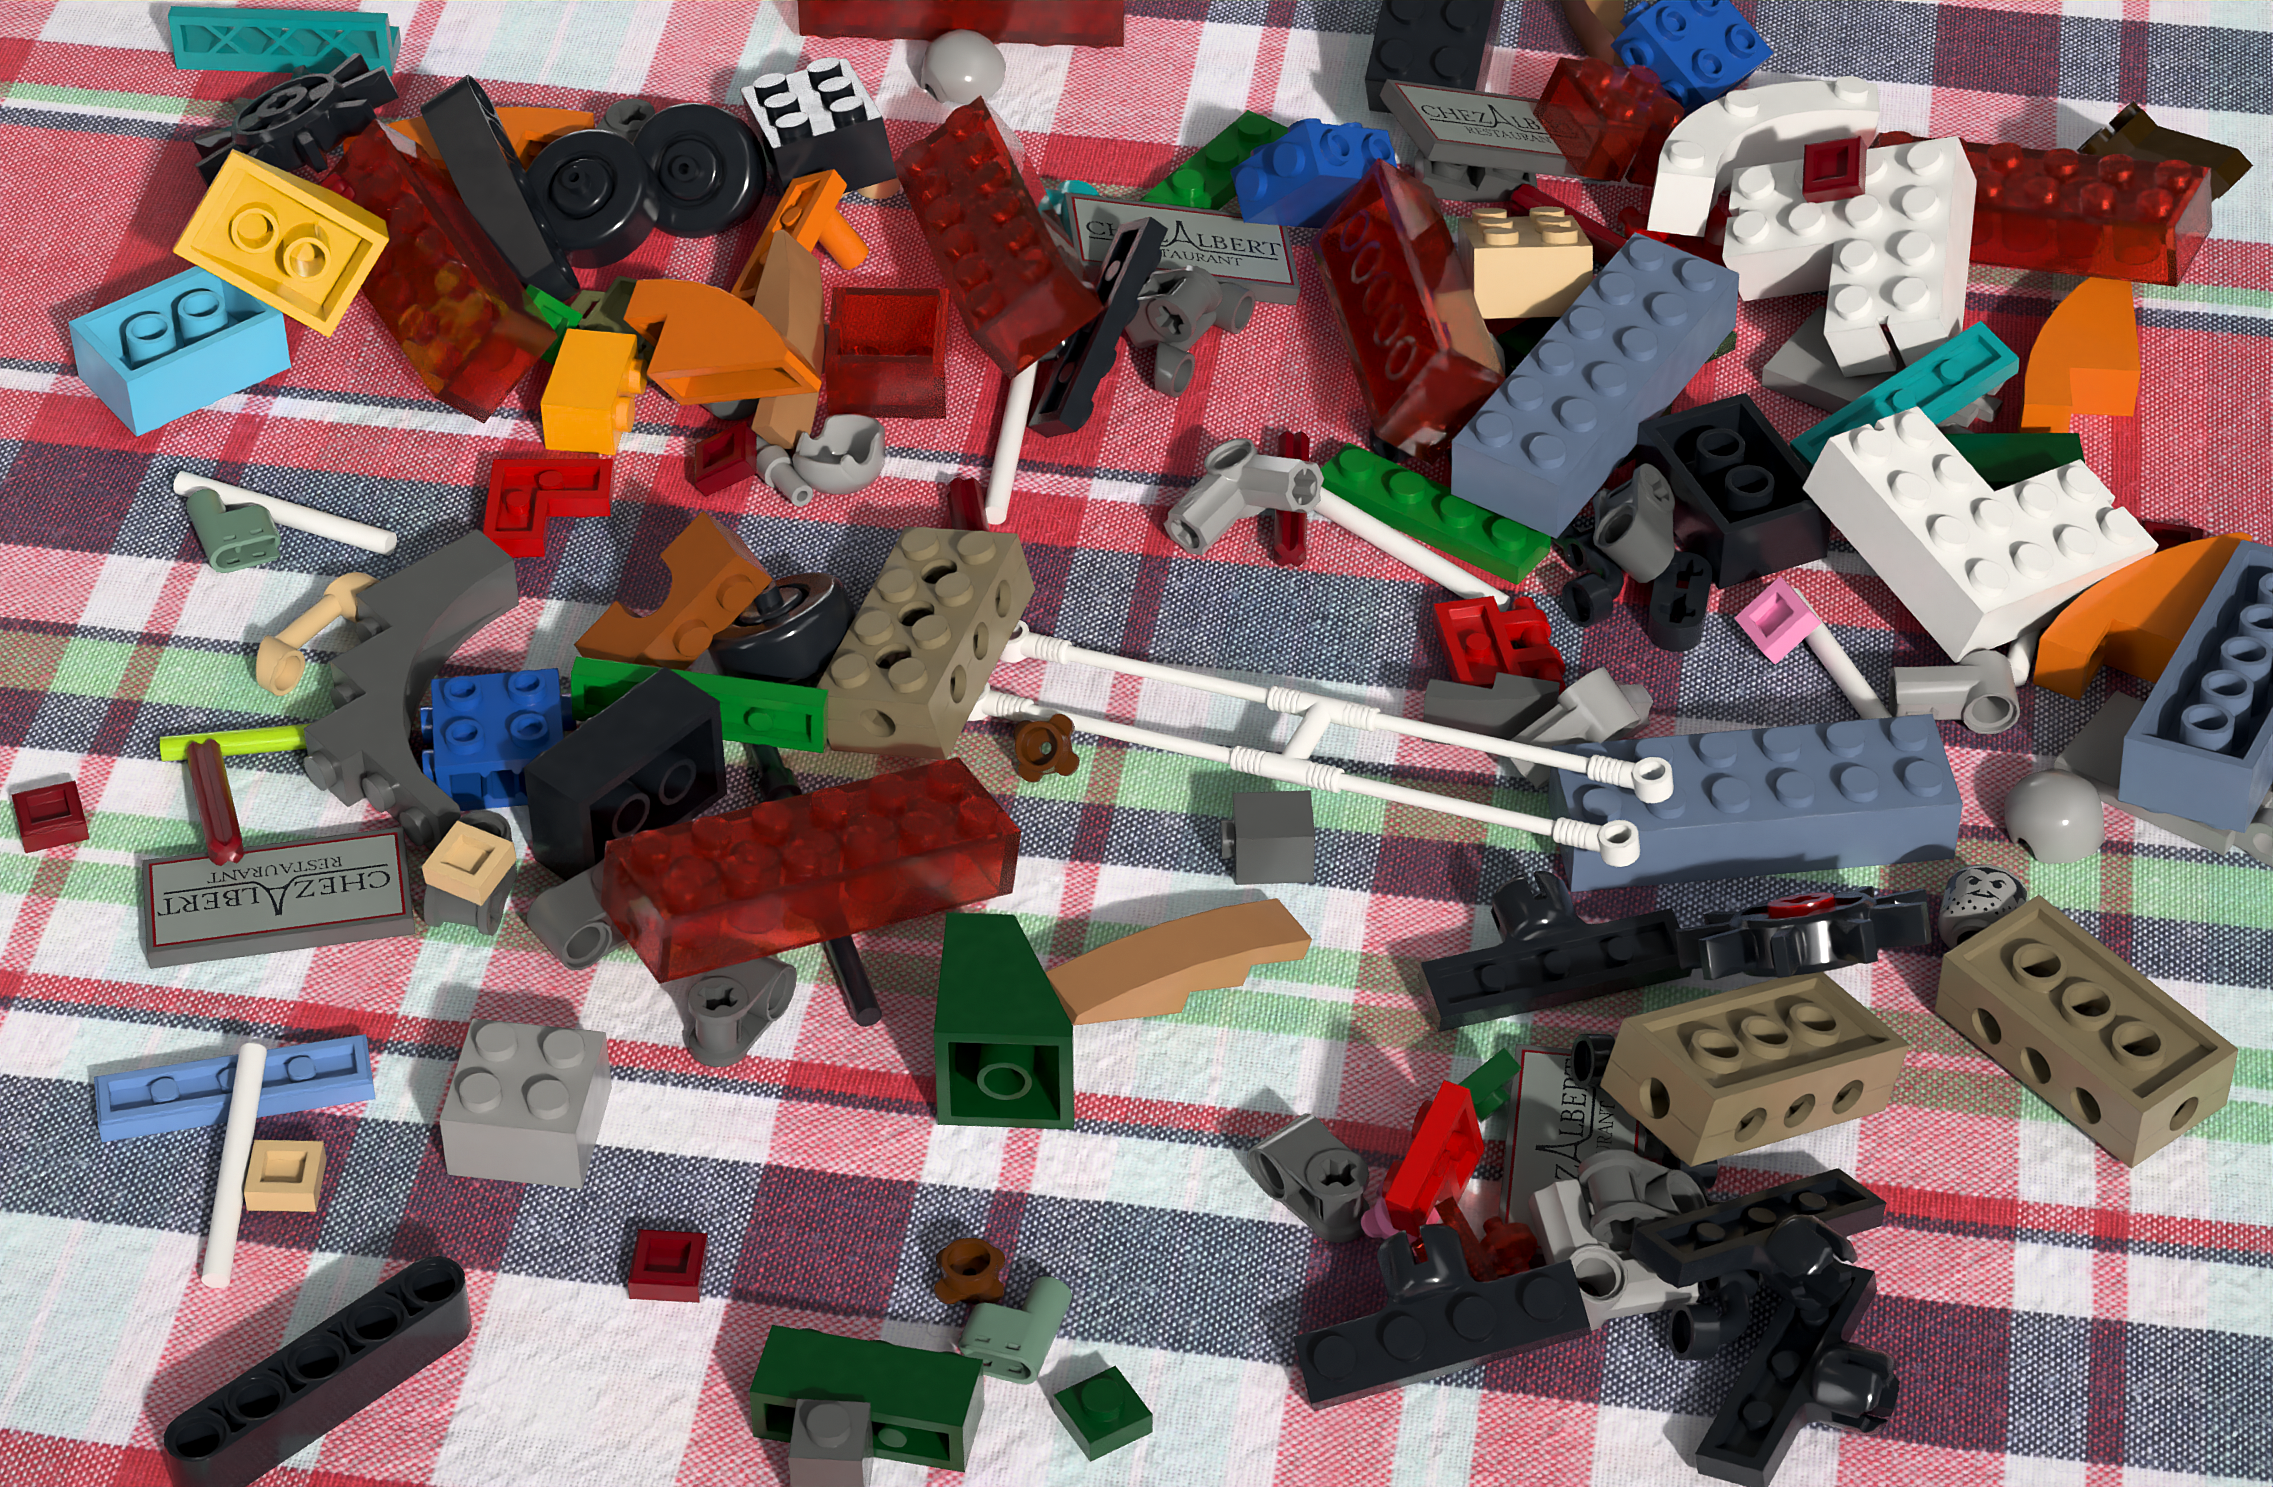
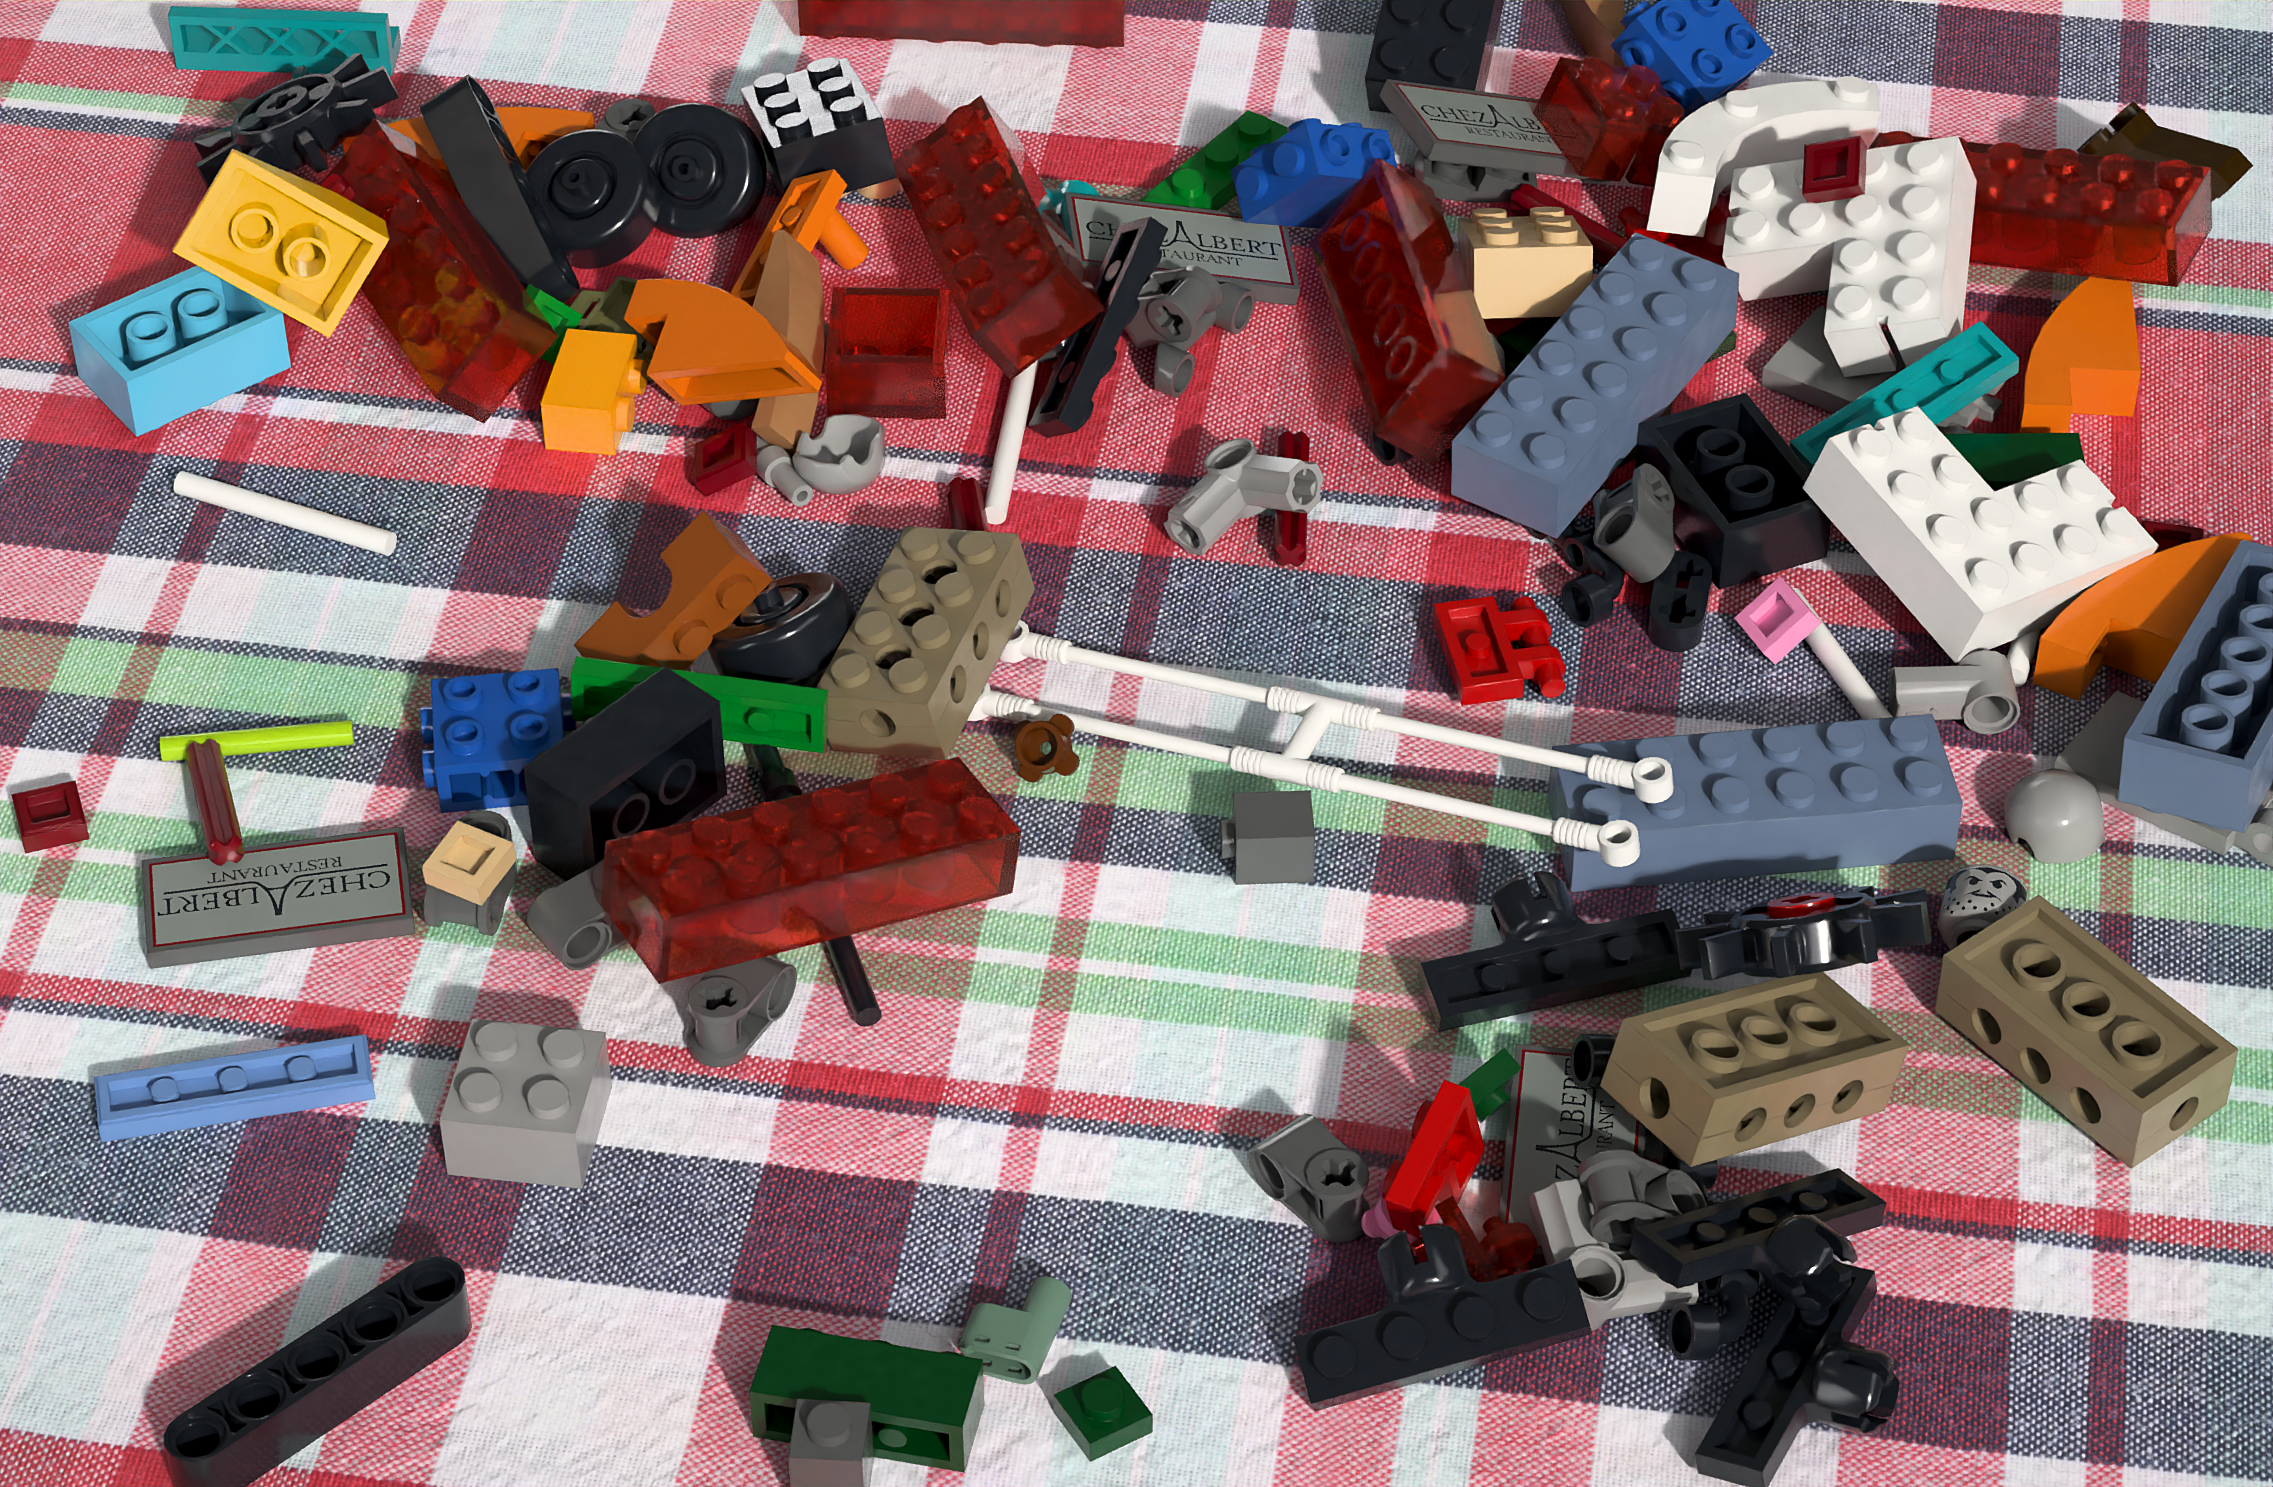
(233, 537): sand green piece -> none
(234, 1166): white bar -> none
(278, 658): tan bar -> none
(285, 1175): tan plate -> none
(405, 636): dark grey arch -> none
(532, 490): red plate -> none
(668, 1266): dark red tile -> none
(962, 67): light grey hair -> none
(969, 1272): reddish brown plate -> none
(999, 1031): dark green slope -> none
(1161, 965): medium nougat slope -> none
(1406, 550): white bar -> none
(1433, 514): green plate -> none
(1493, 712): dark grey slope -> none
(1586, 713): light grey piece -> none

